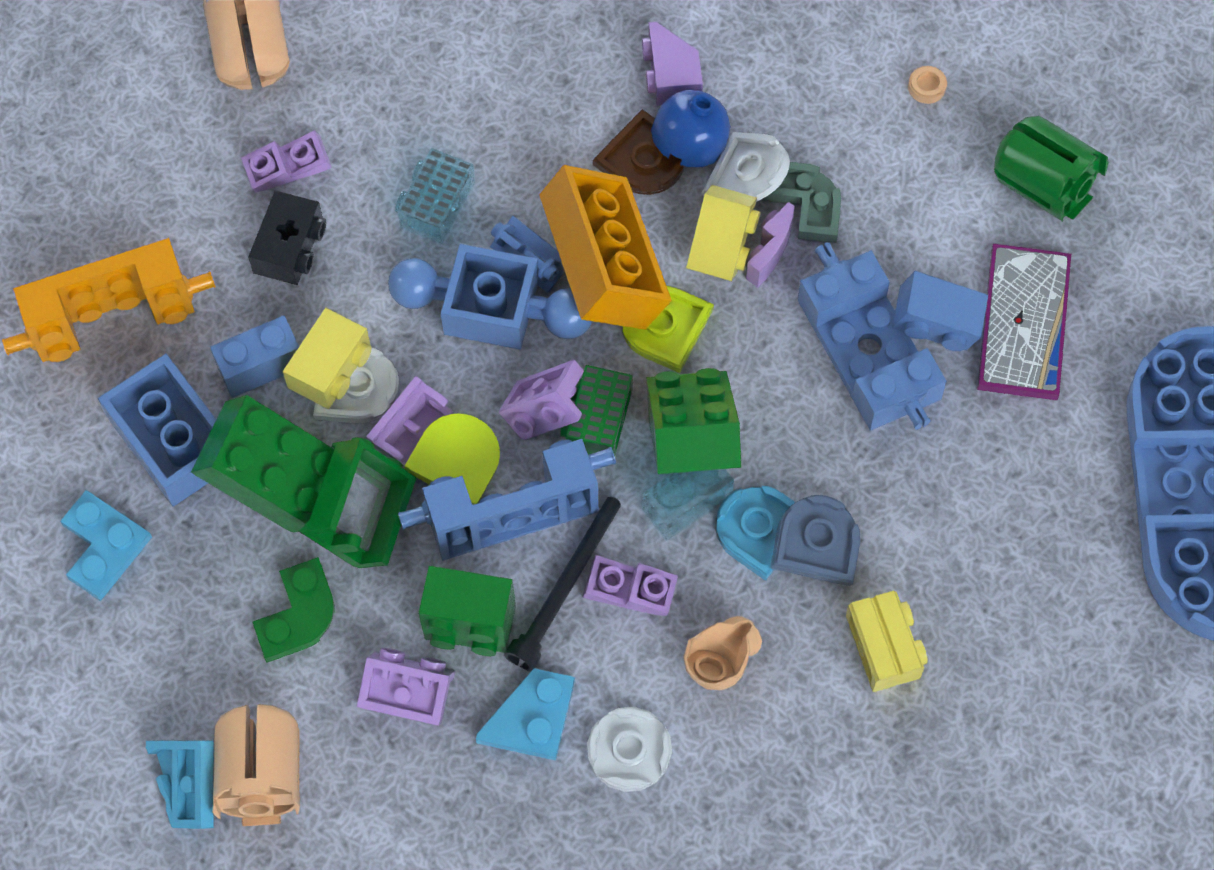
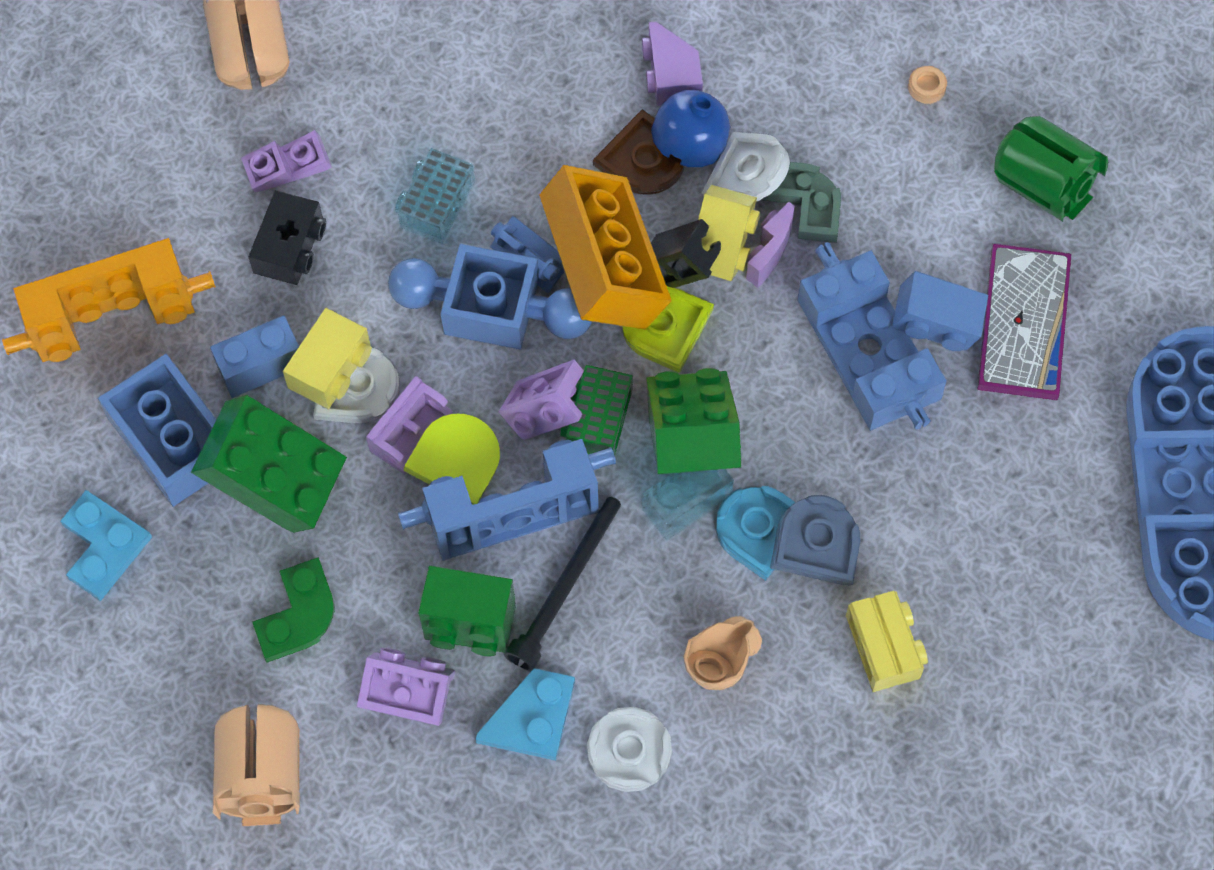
(186, 781): medium azure wing -> none
(360, 504): green window -> none
(630, 587): lavender slope -> none
(682, 254): none -> black hinge

